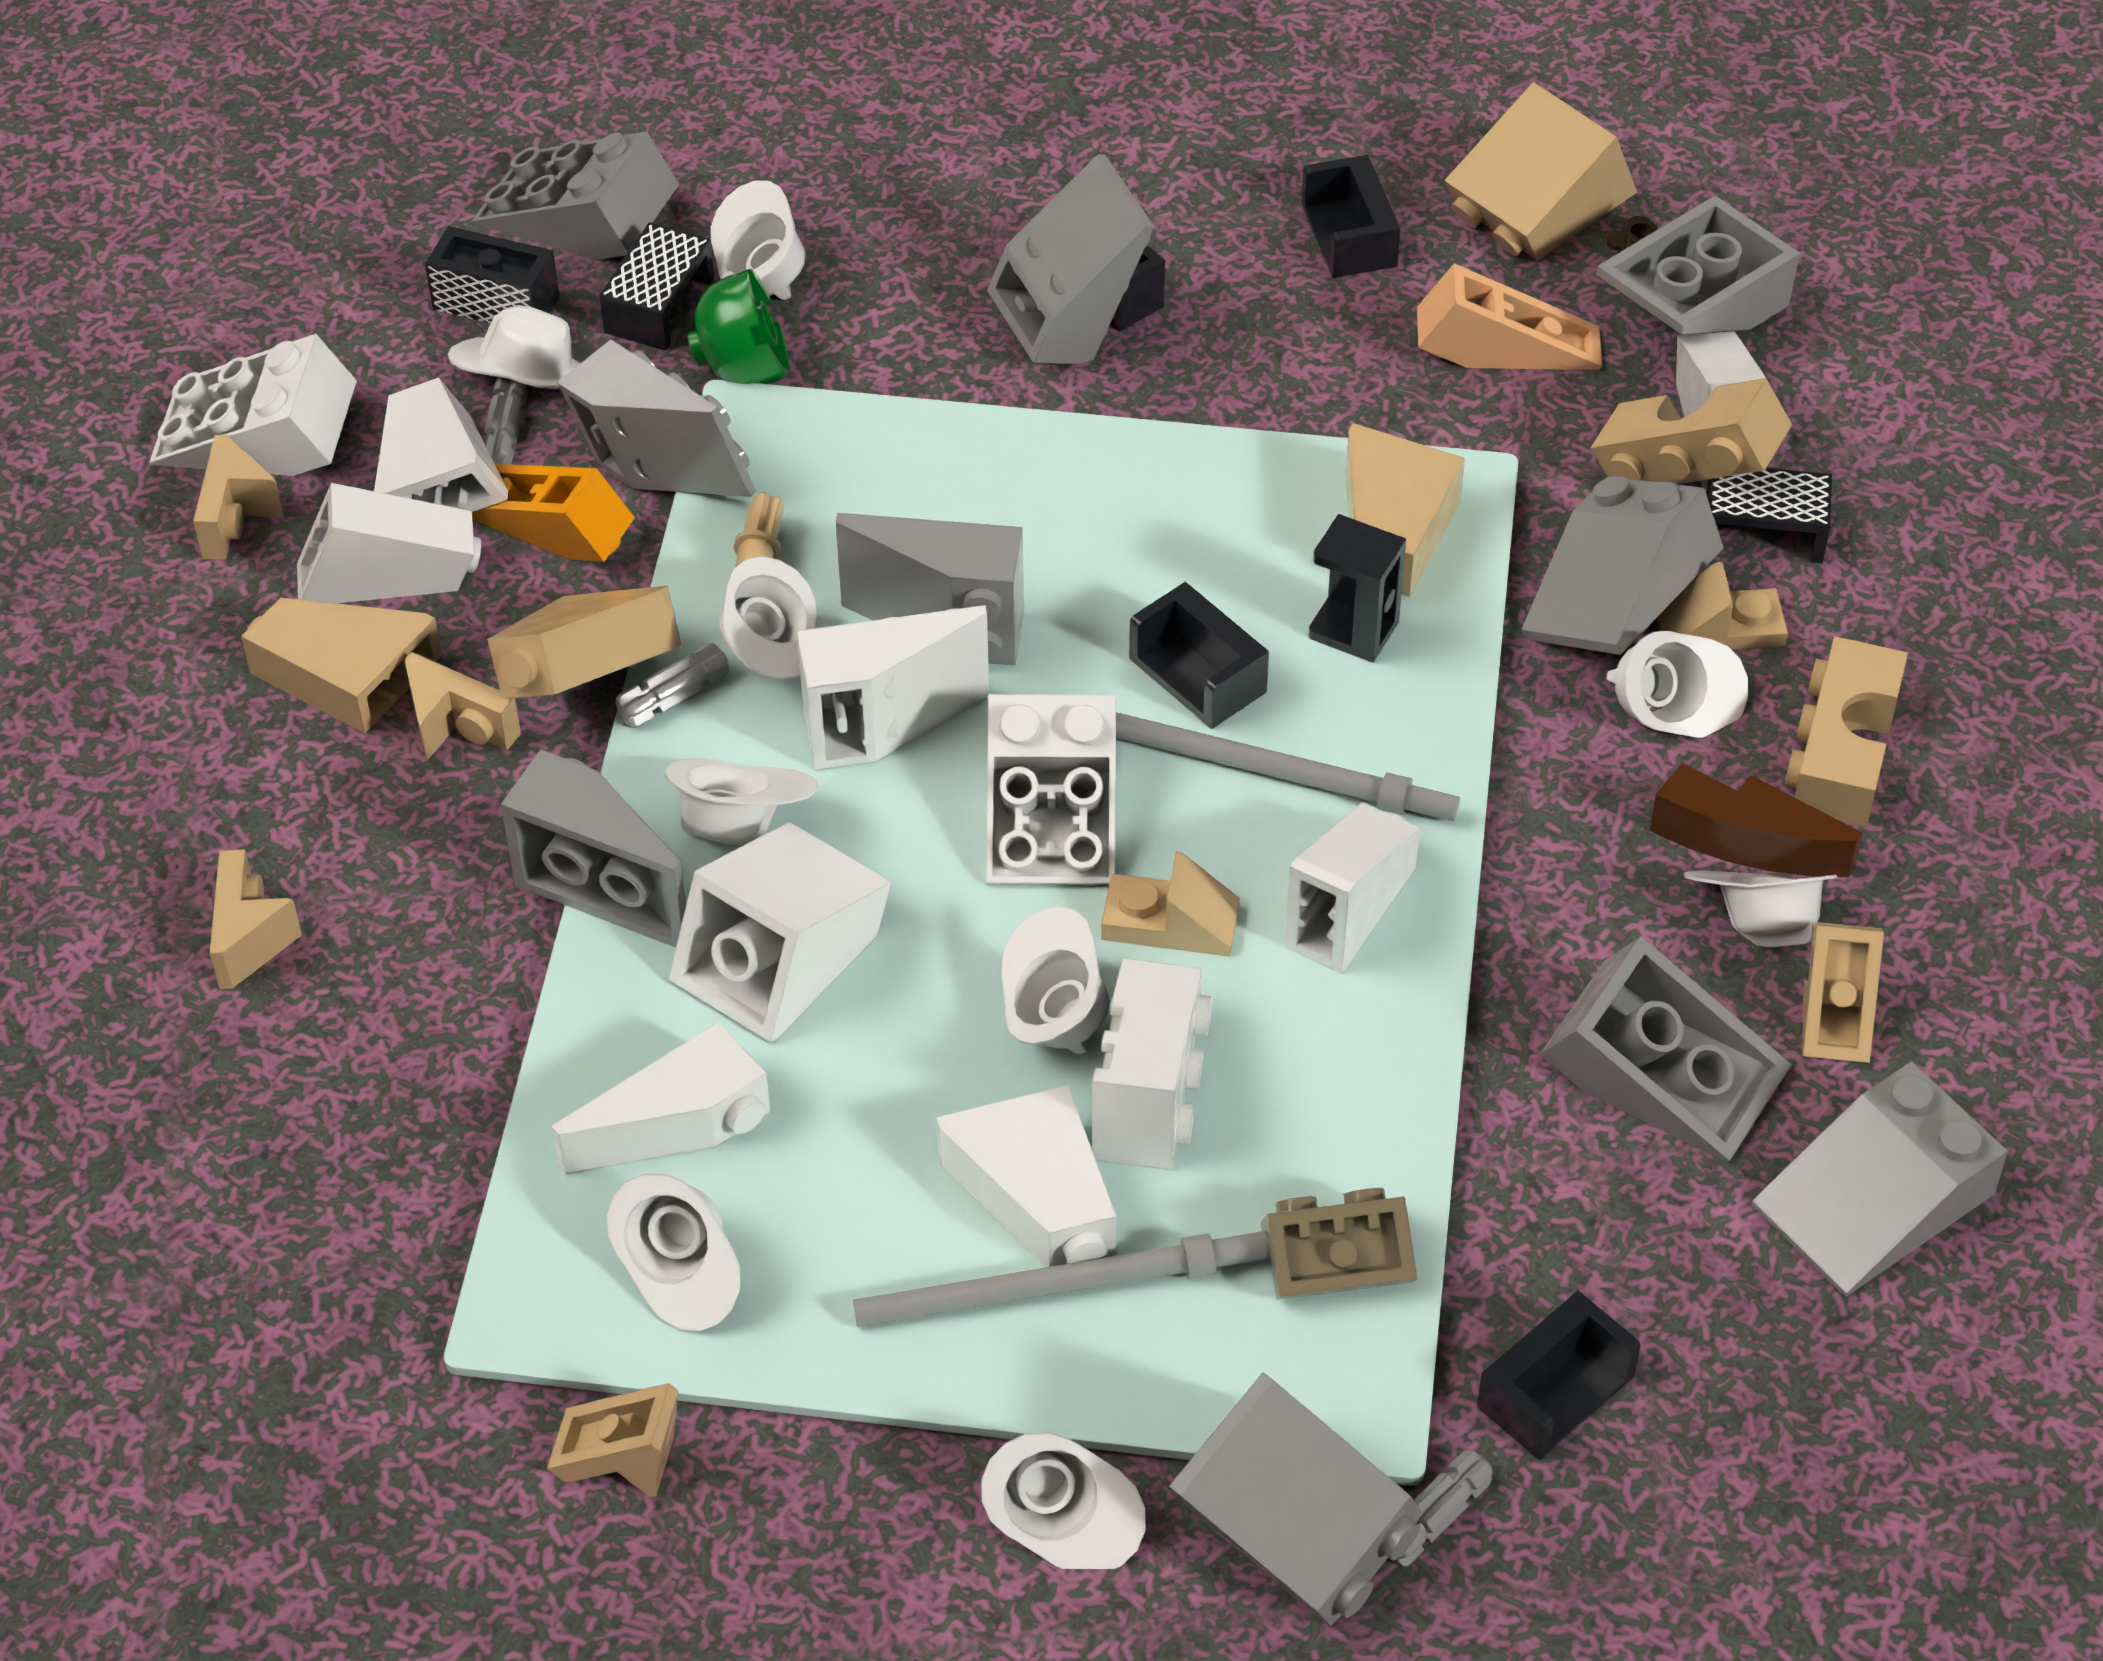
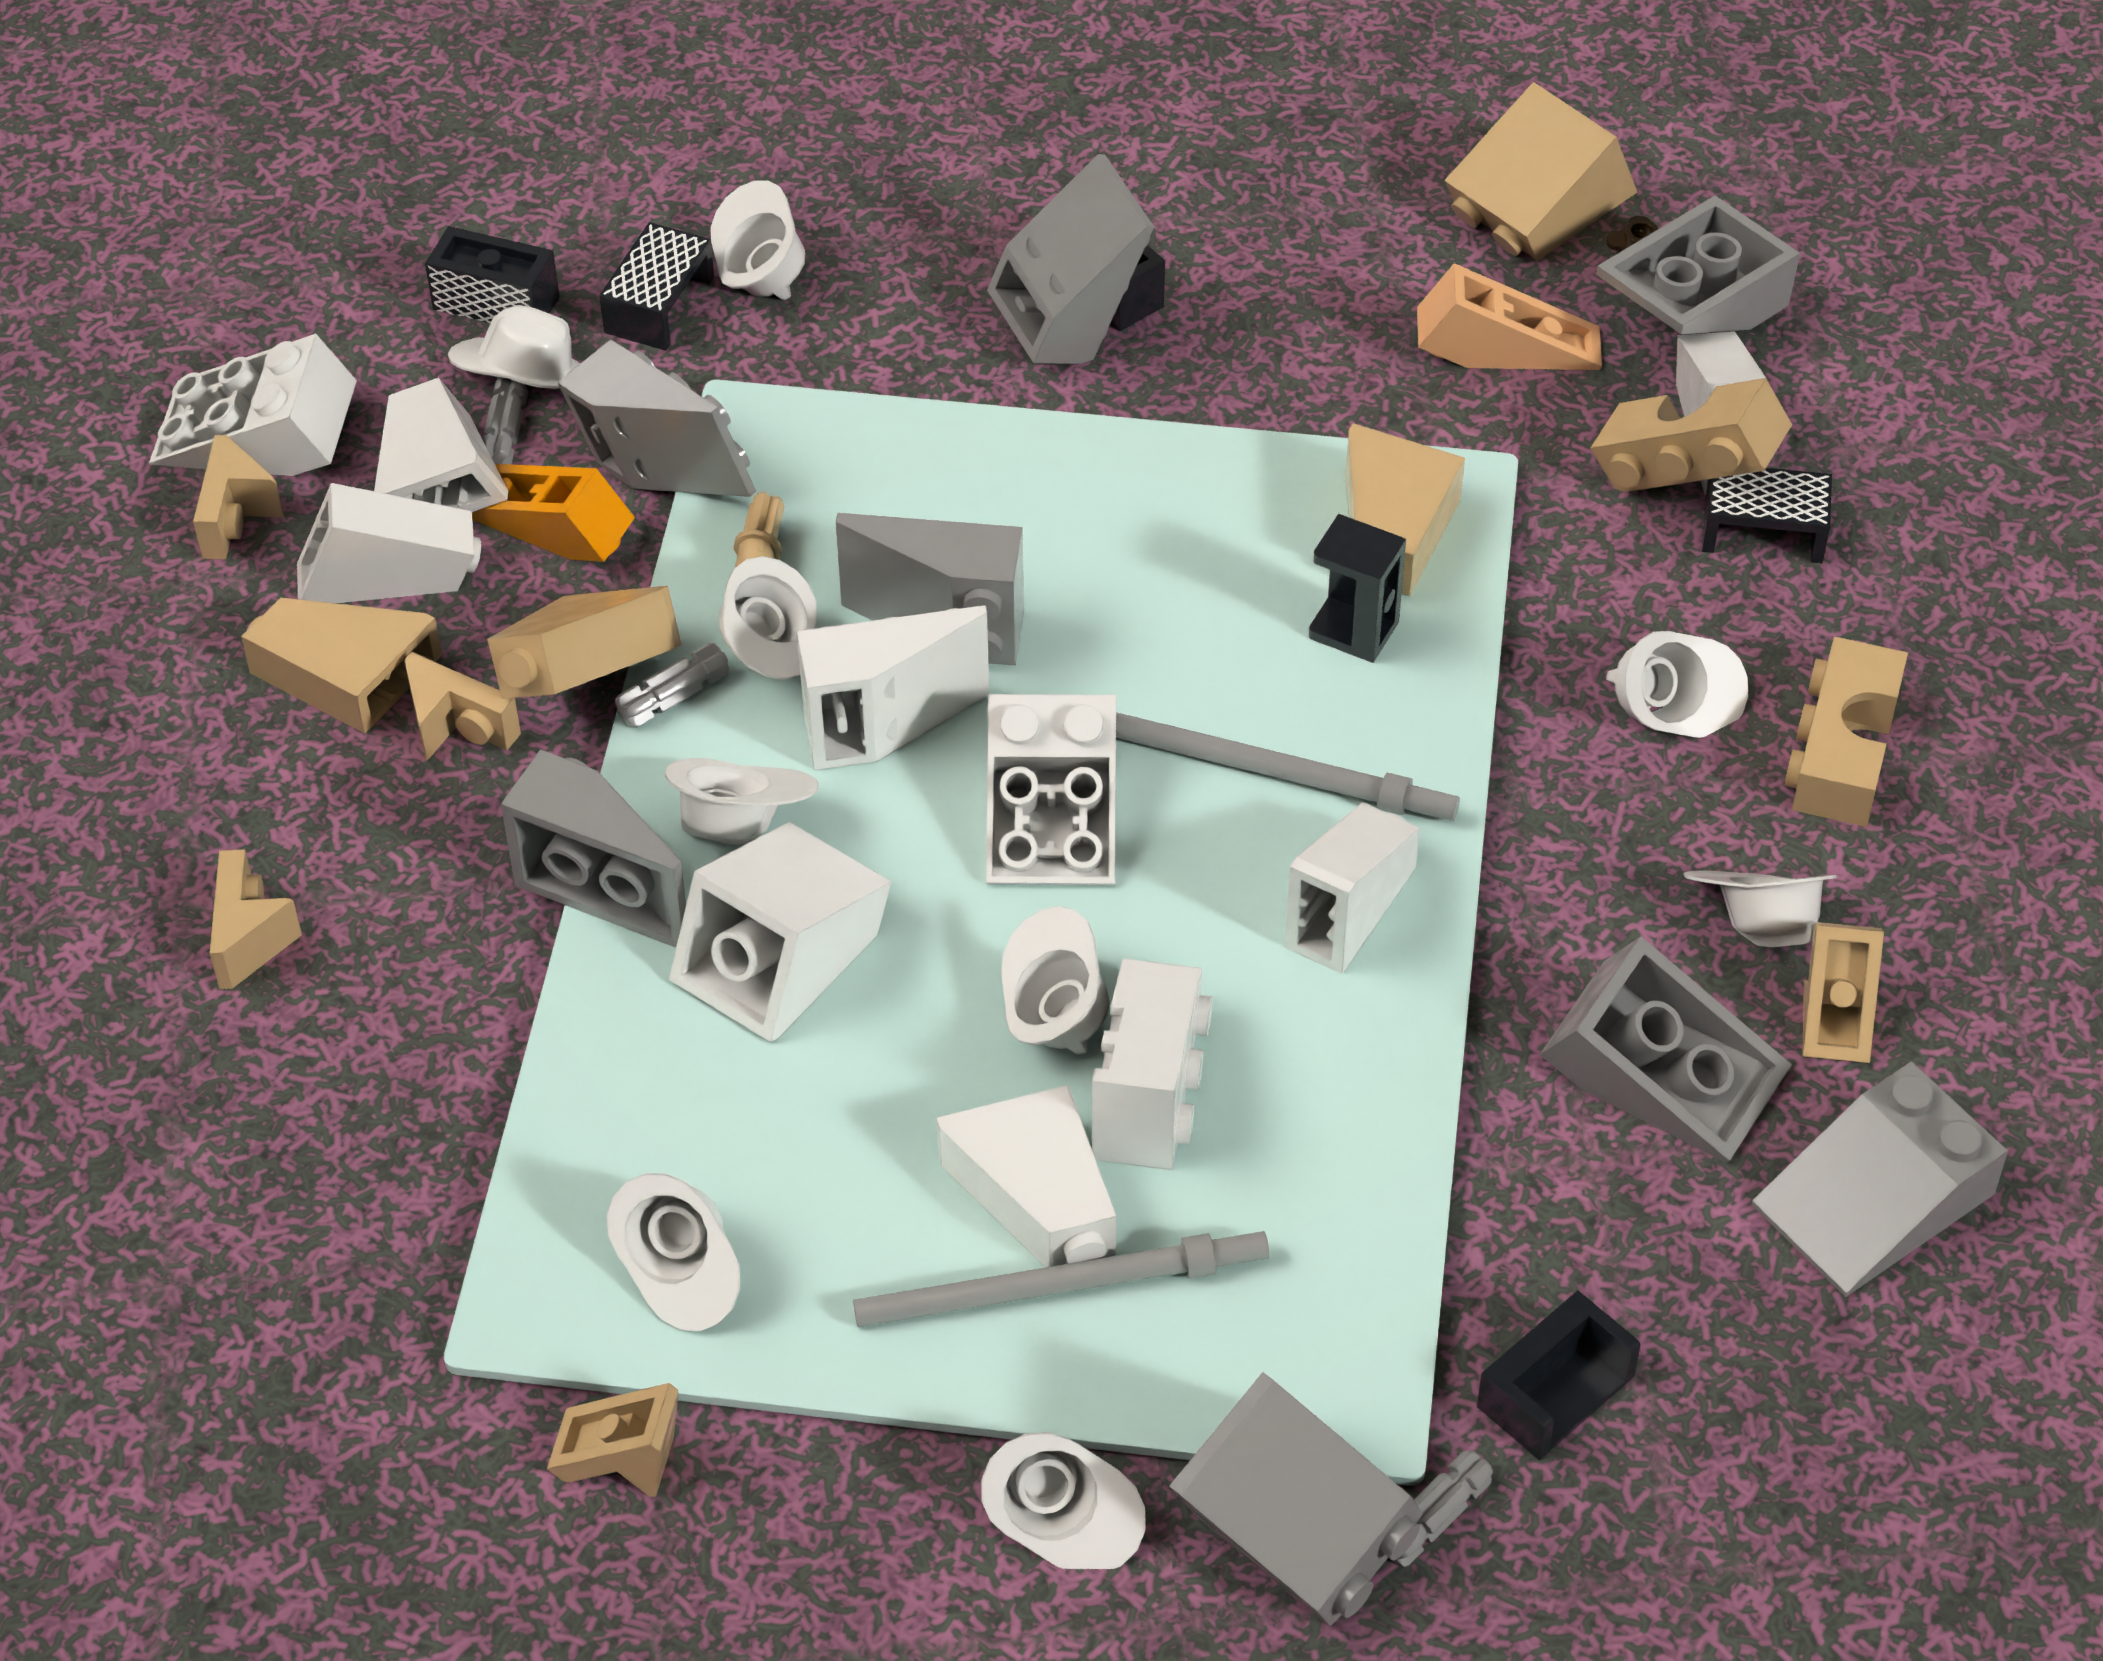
(582, 195): light grey slope -> none
(669, 1107): white slope -> none
(738, 332): green cylinder -> none
(1179, 914): tan slope -> none
(1198, 655): black panel -> none
(1339, 1245): dark tan bracket -> none
(1350, 216): black panel -> none
(1622, 563): light grey slope -> none
(1729, 617): tan slope -> none
(1753, 826): reddish brown slope -> none

